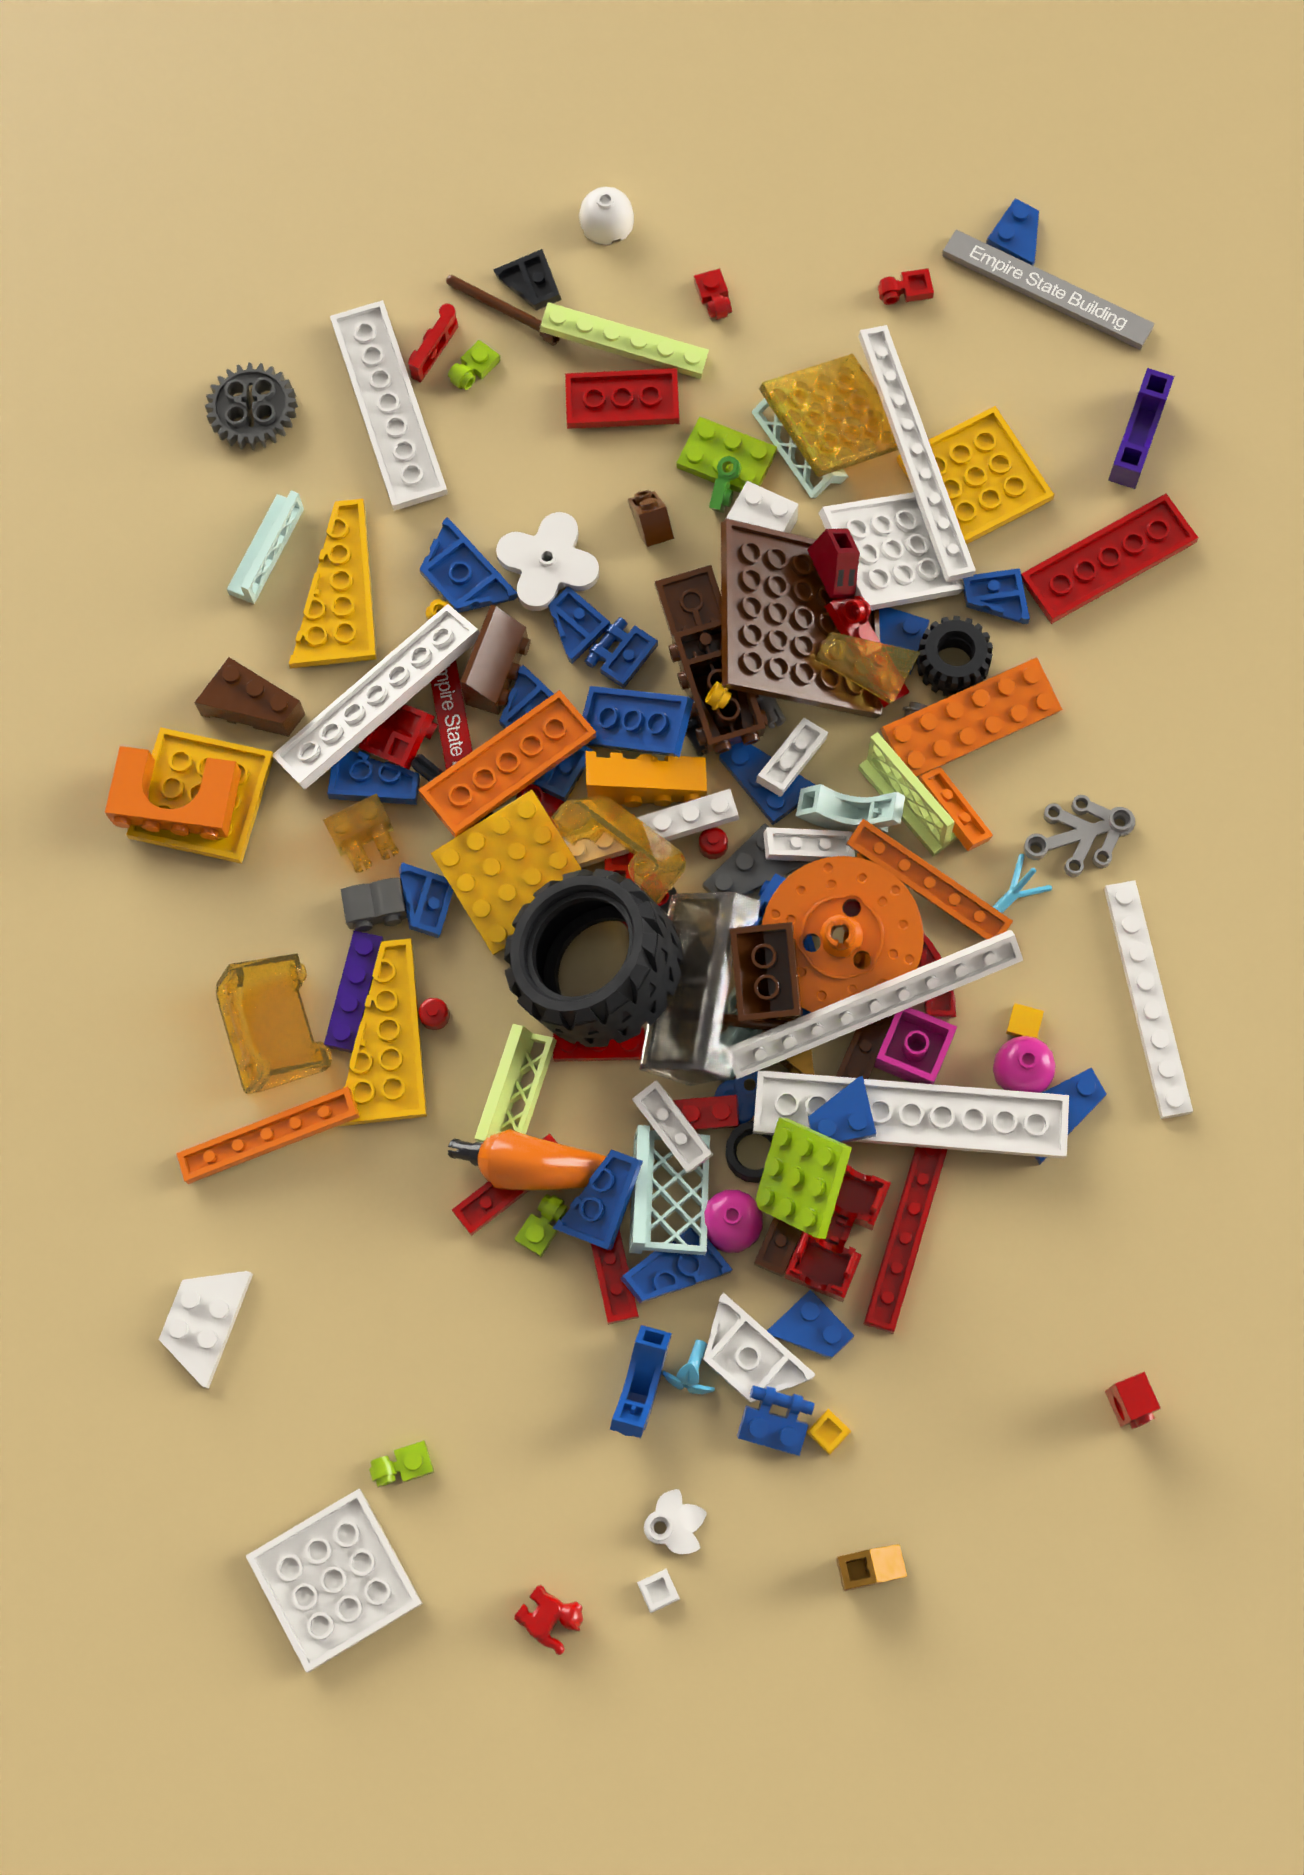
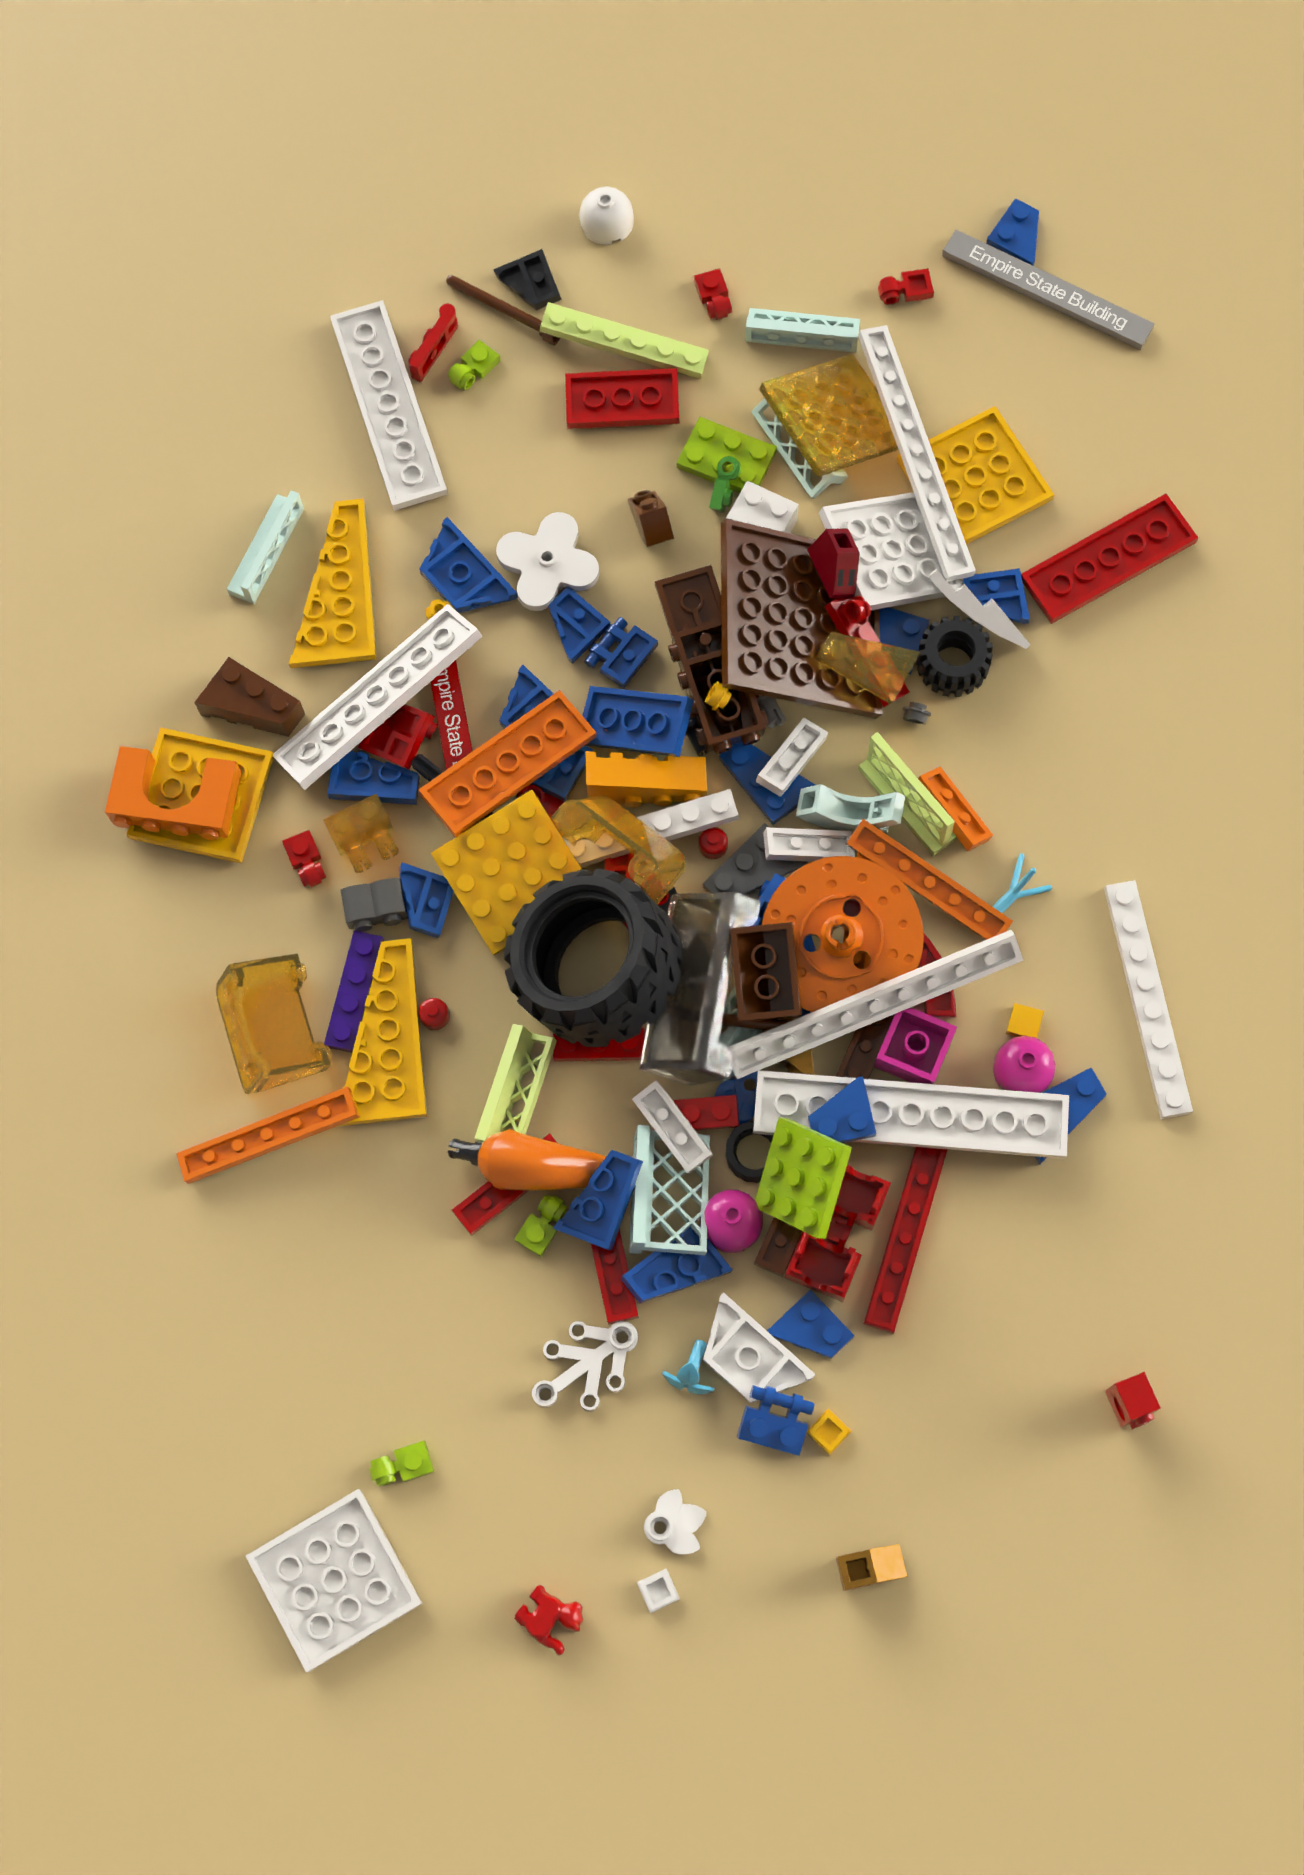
(203, 1321): white wing -> none
(225, 407): dark grey gear -> none
(303, 853): none -> red plate
(494, 661): reddish brown slope -> none
(589, 1361): none -> white plant
(641, 1382): blue arch -> none
(802, 330): none -> light aqua fence
(972, 718): orange plate -> none
(987, 615): none -> white slope
(1083, 832): light grey plant -> none
(1141, 428): dark purple arch -> none

